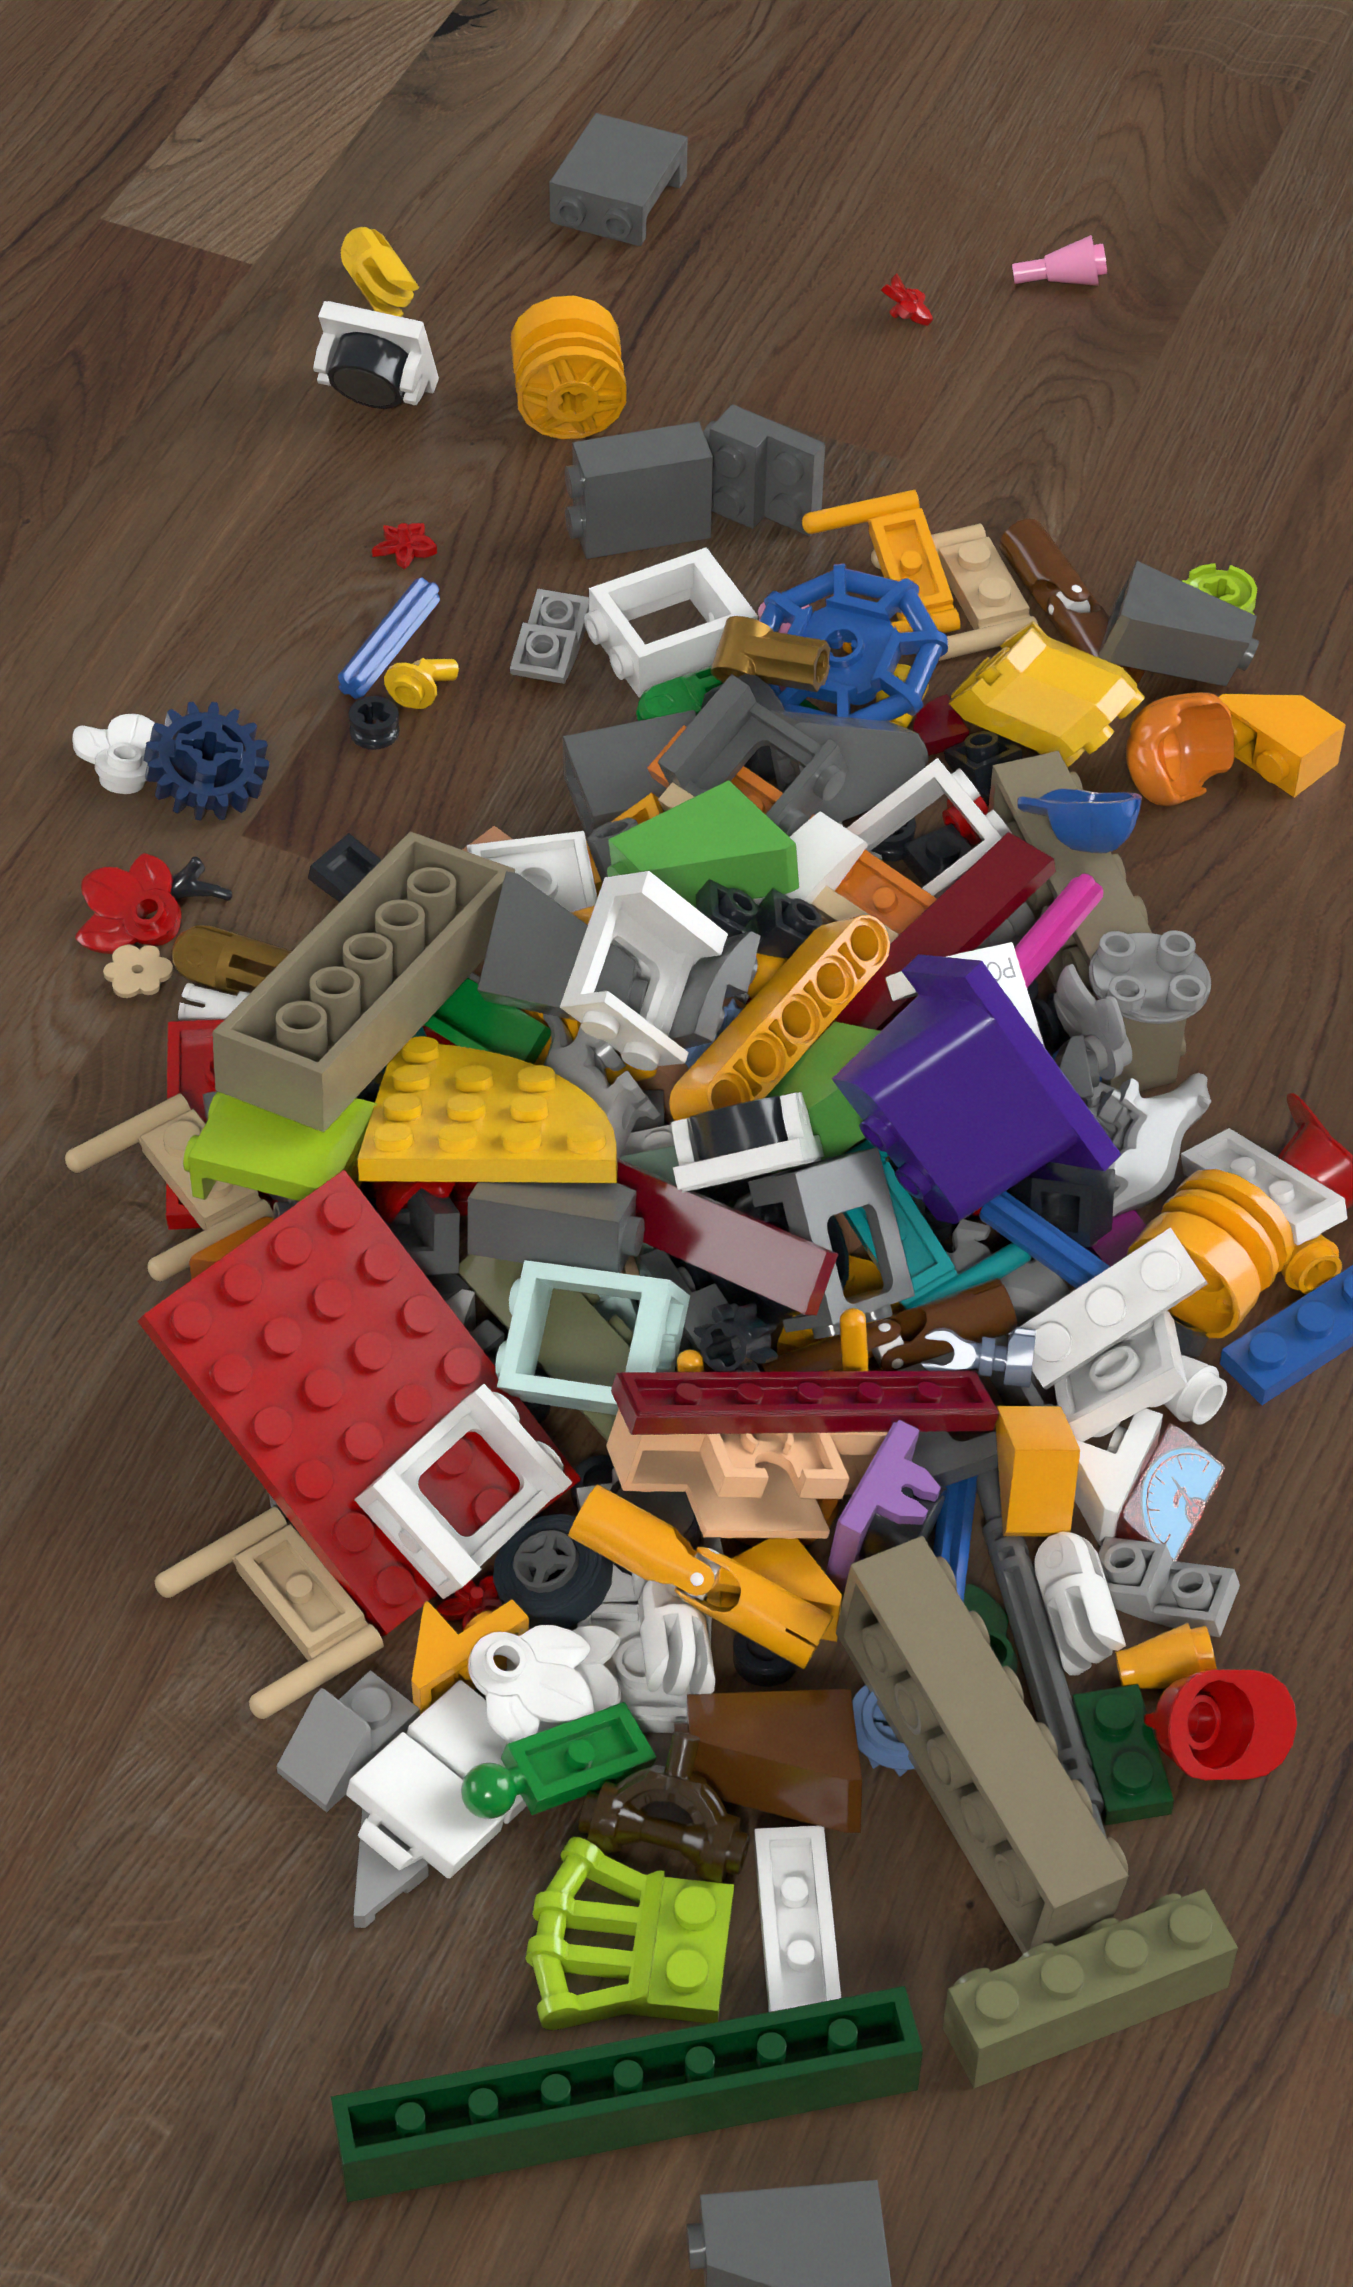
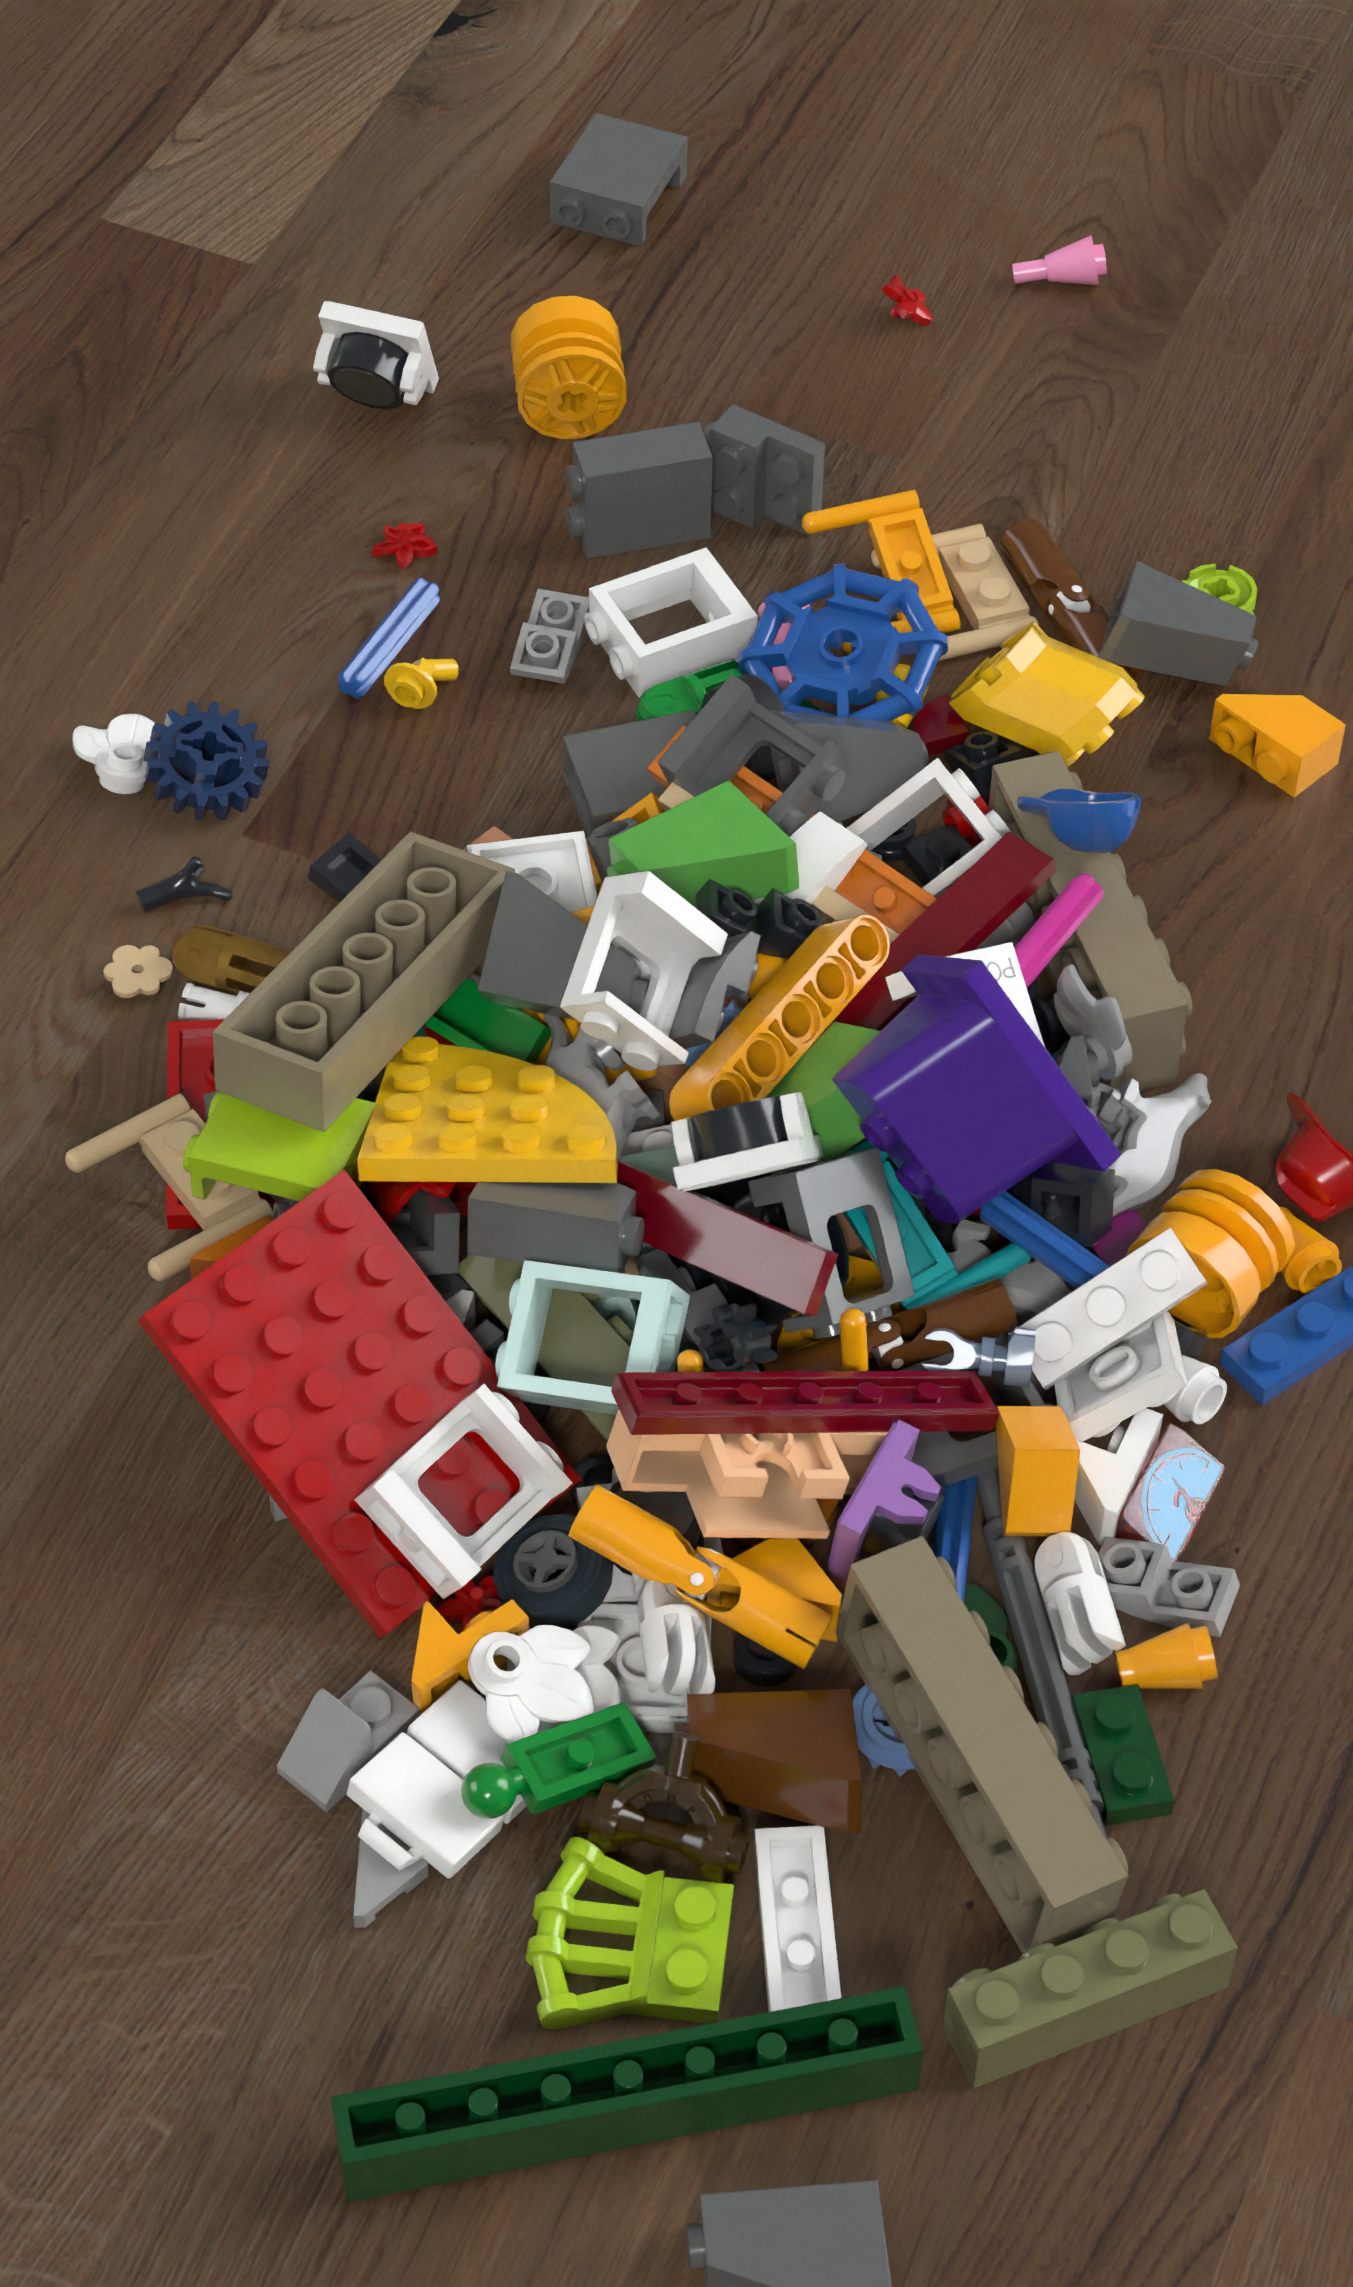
(124, 901): red plate -> none
(295, 1592): tan plate -> none
(374, 735): black bush -> none
(377, 271): yellow arm -> none
(773, 656): pearl gold piece -> none
(1151, 975): light grey dish -> none
(1179, 746): orange piece -> none
(1225, 1724): red piece -> none
(1304, 1201): white plate -> none

